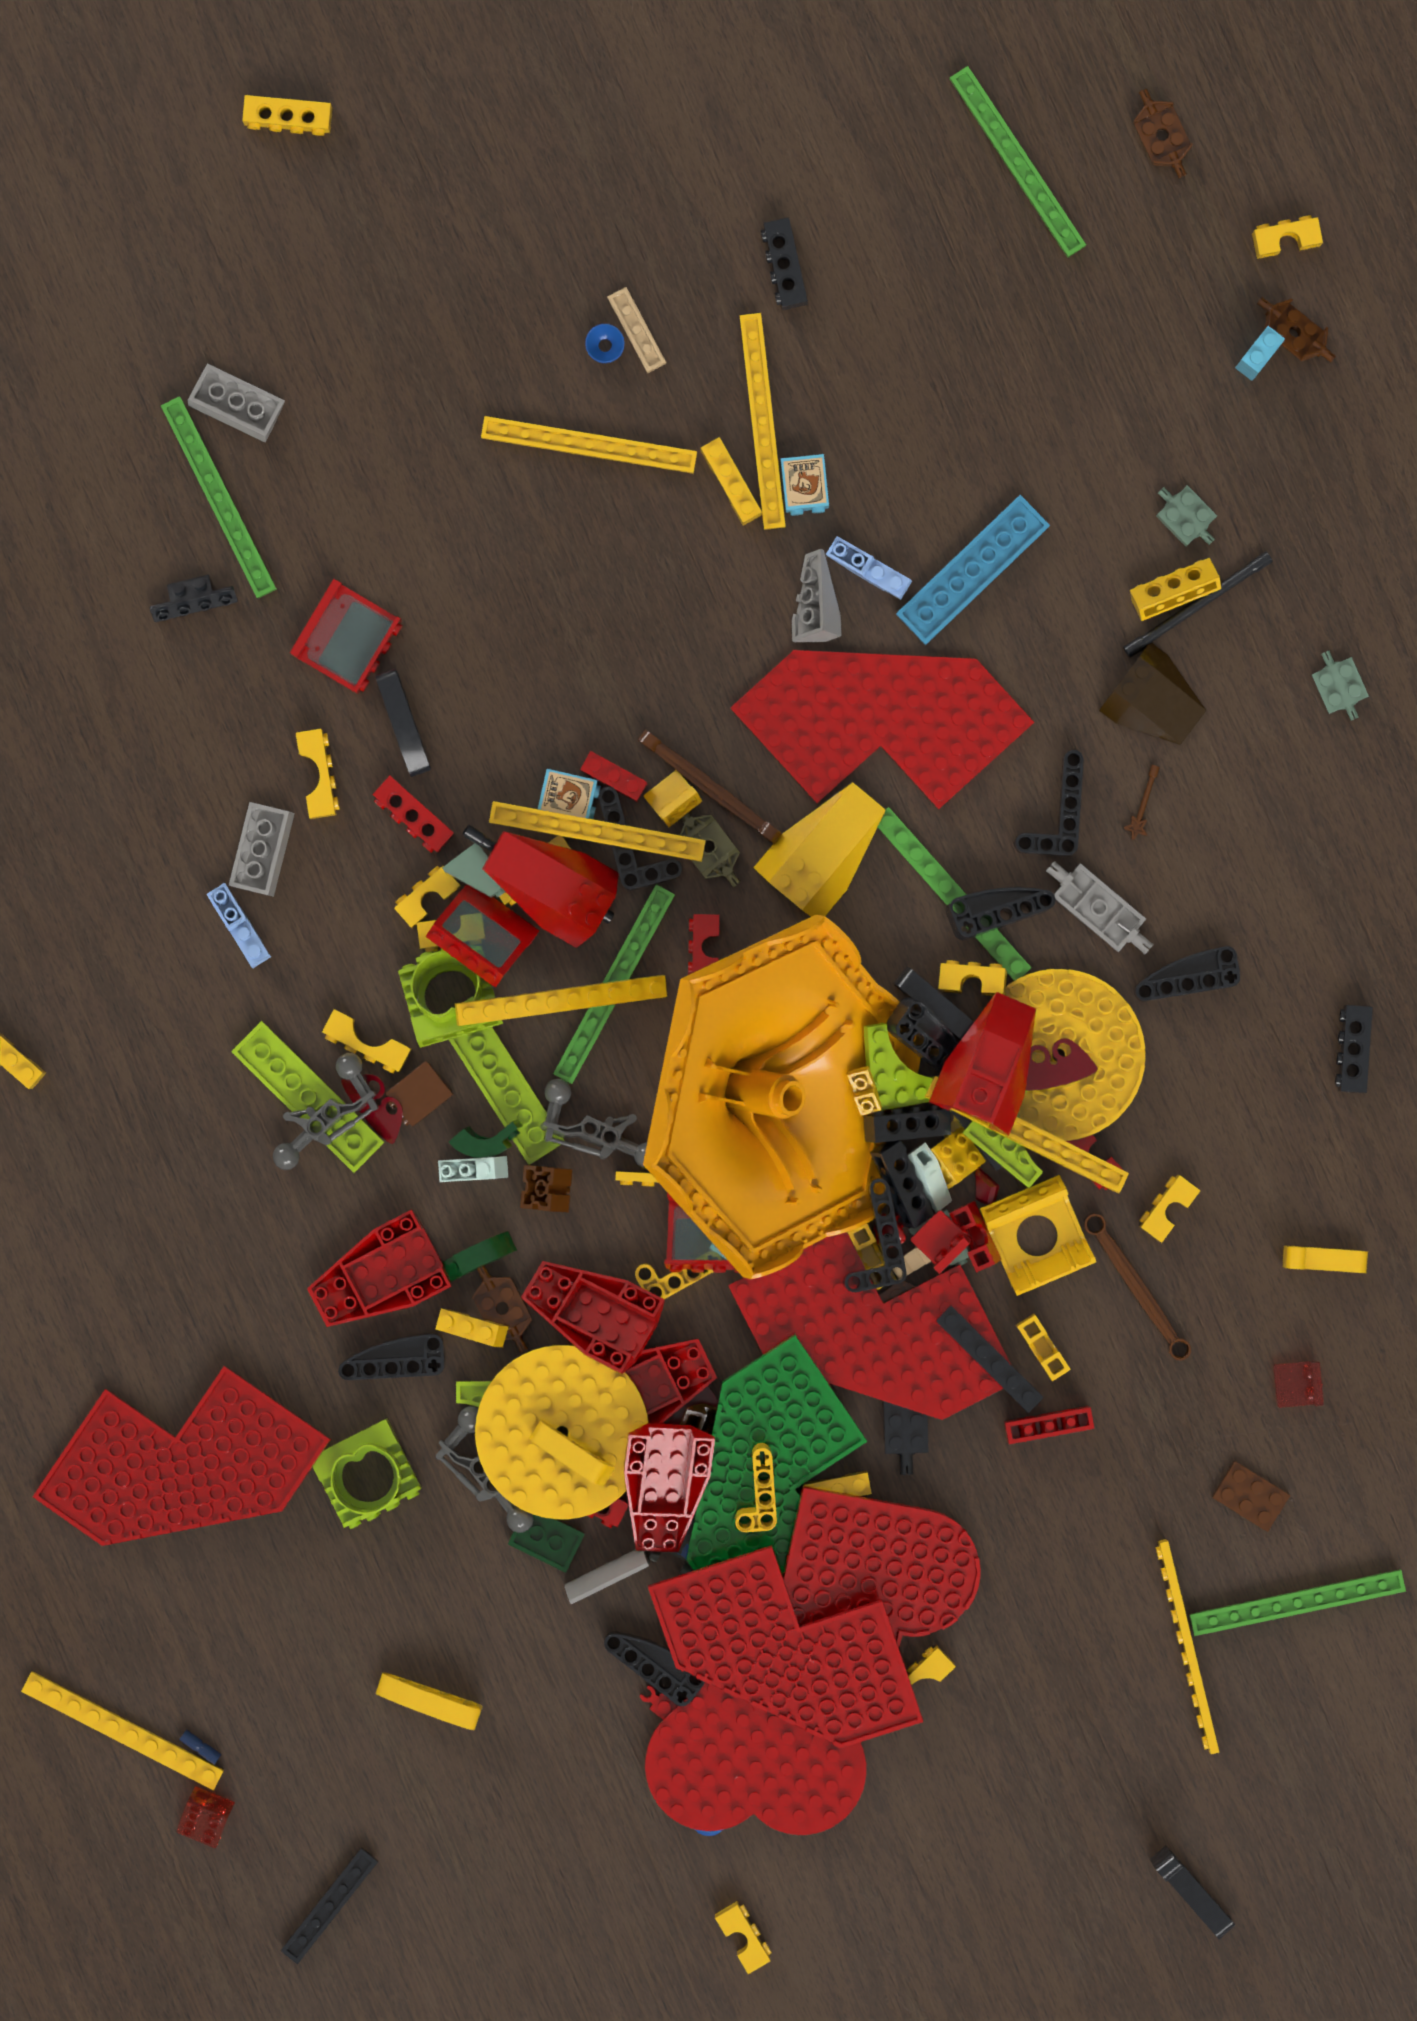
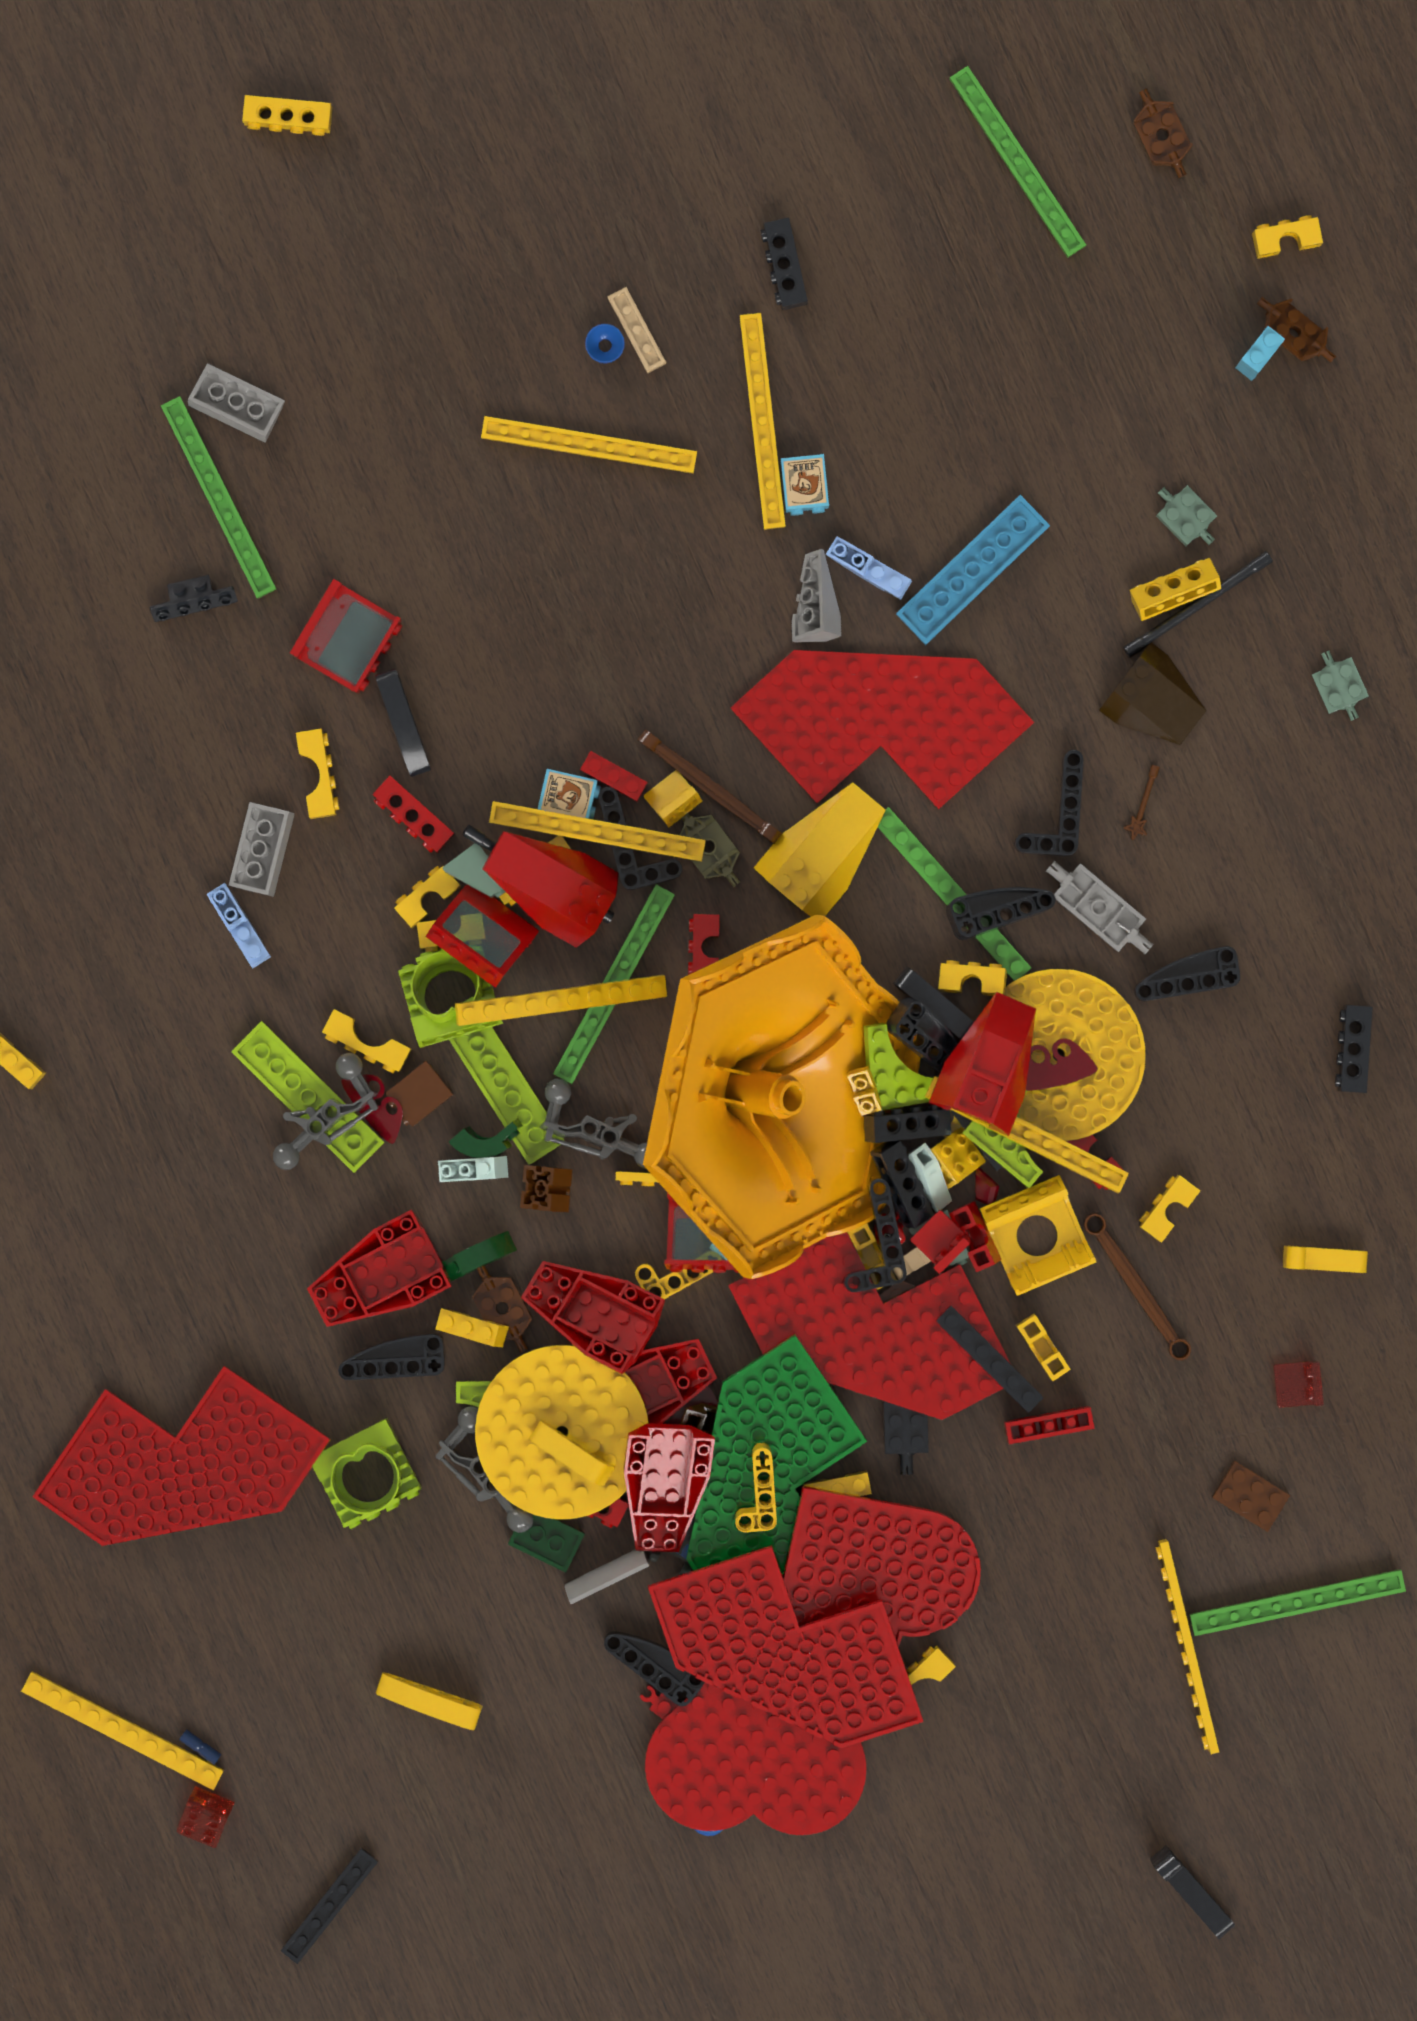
(731, 481): yellow arch -> none
(735, 1919): yellow arch -> none

